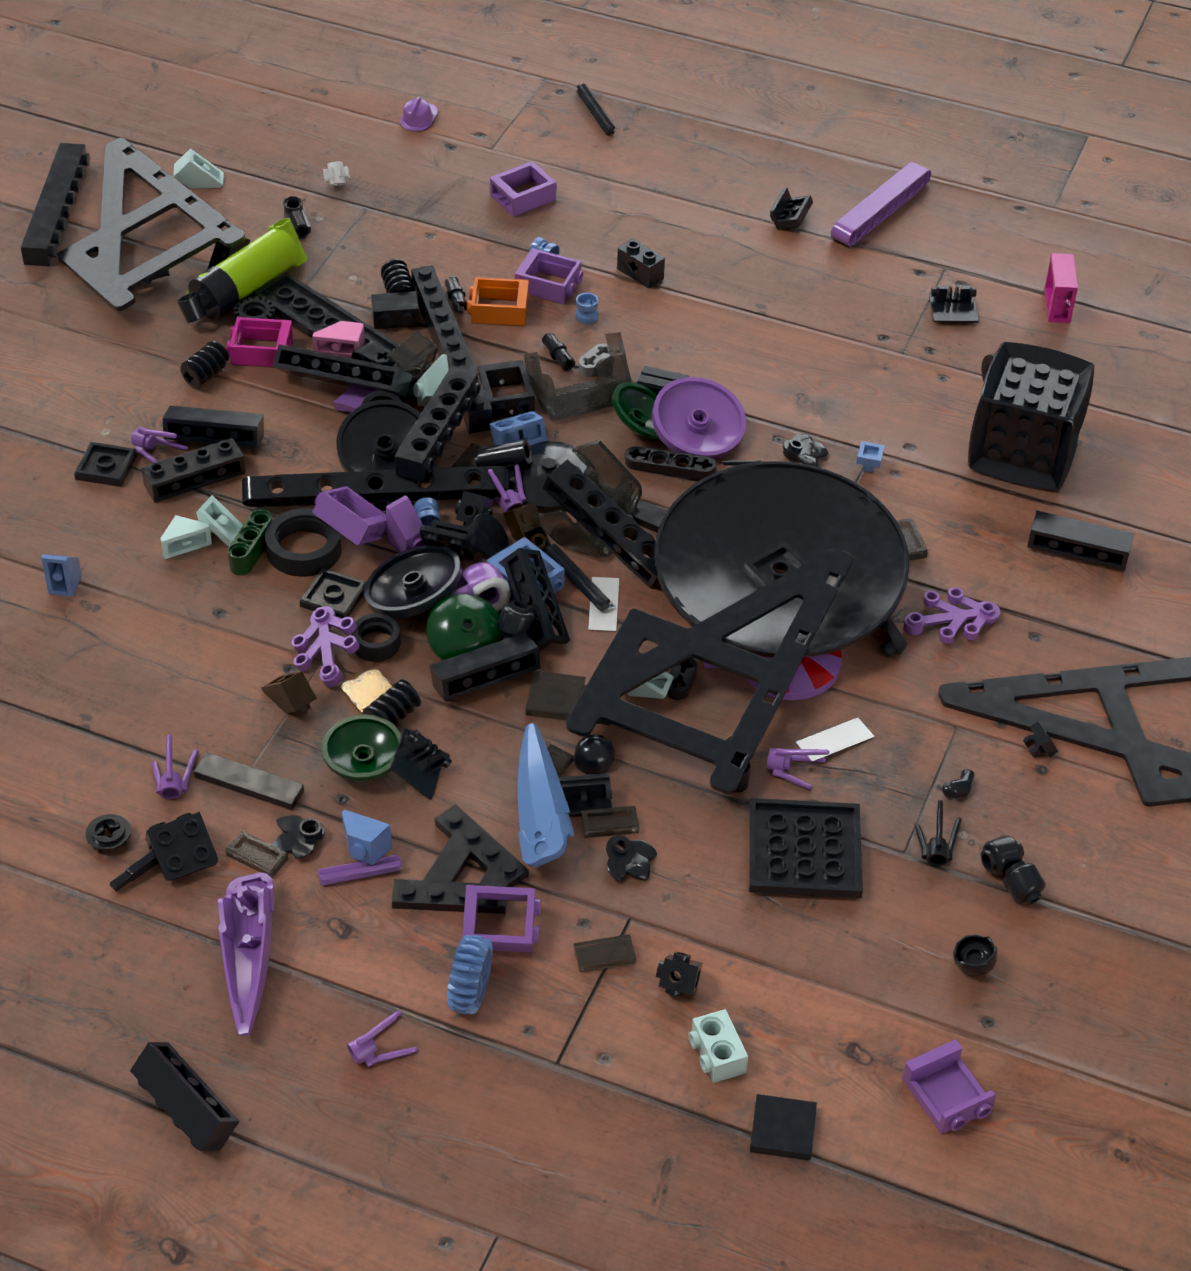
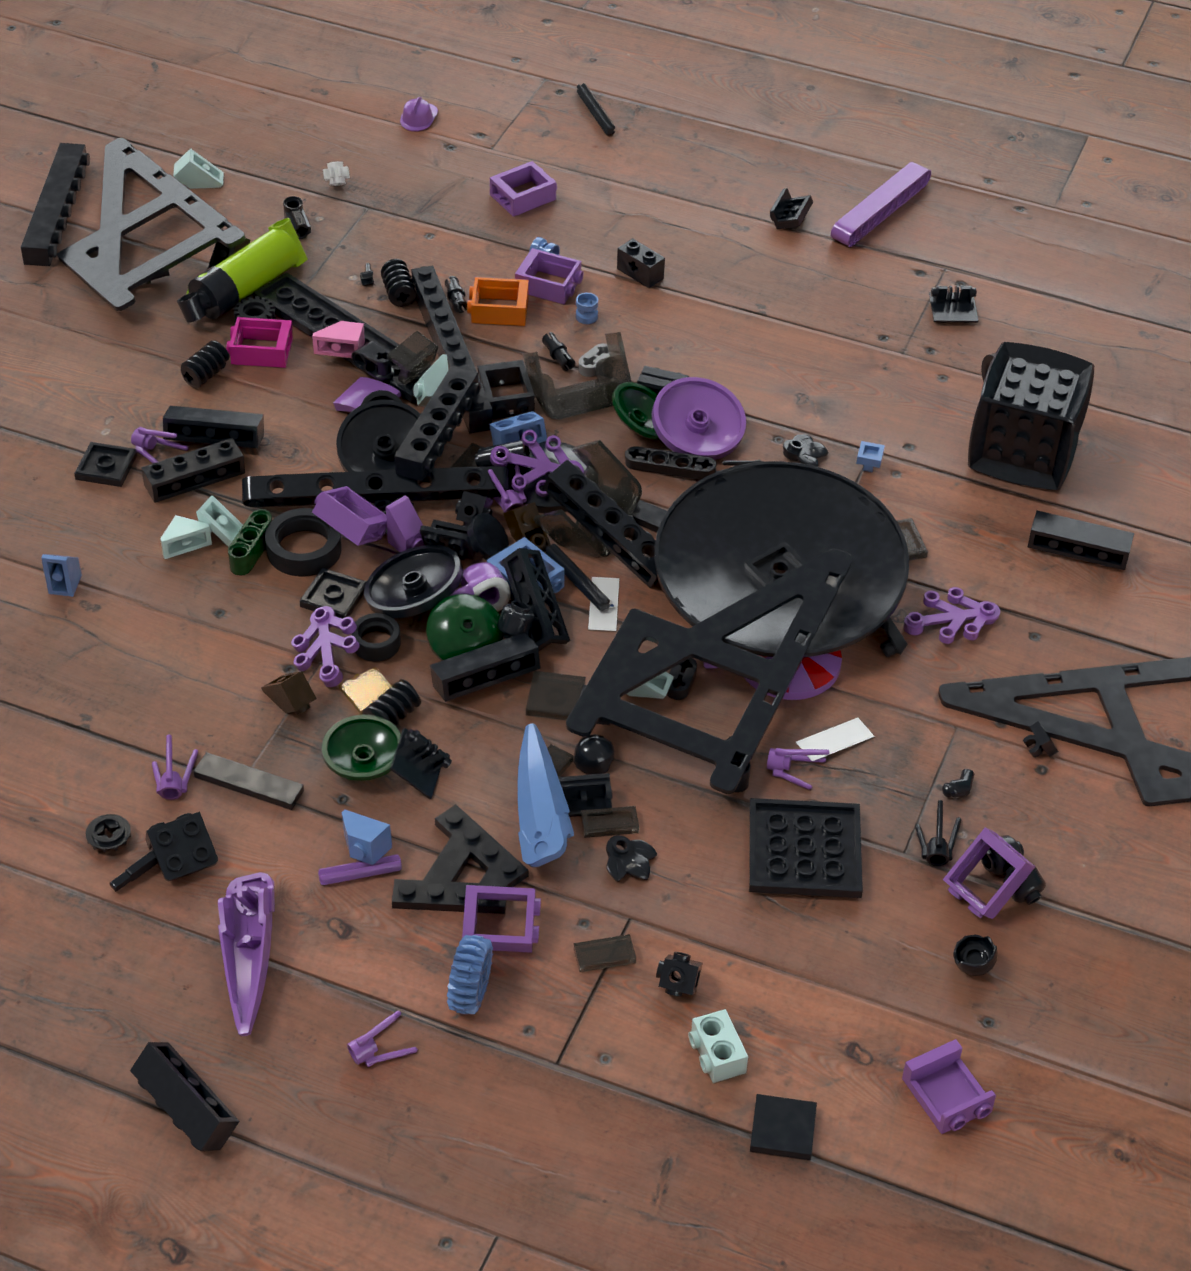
(256, 854): clear smoke tile -> none
(298, 835): black plate -> none
(342, 370): black brick -> none
(367, 276): none -> black hand
(395, 310): black brick -> none
(427, 510): medium blue wheel -> none
(540, 465): none -> medium lavender plant
(984, 841): none -> medium lavender window
(1060, 288): dark pink window -> none

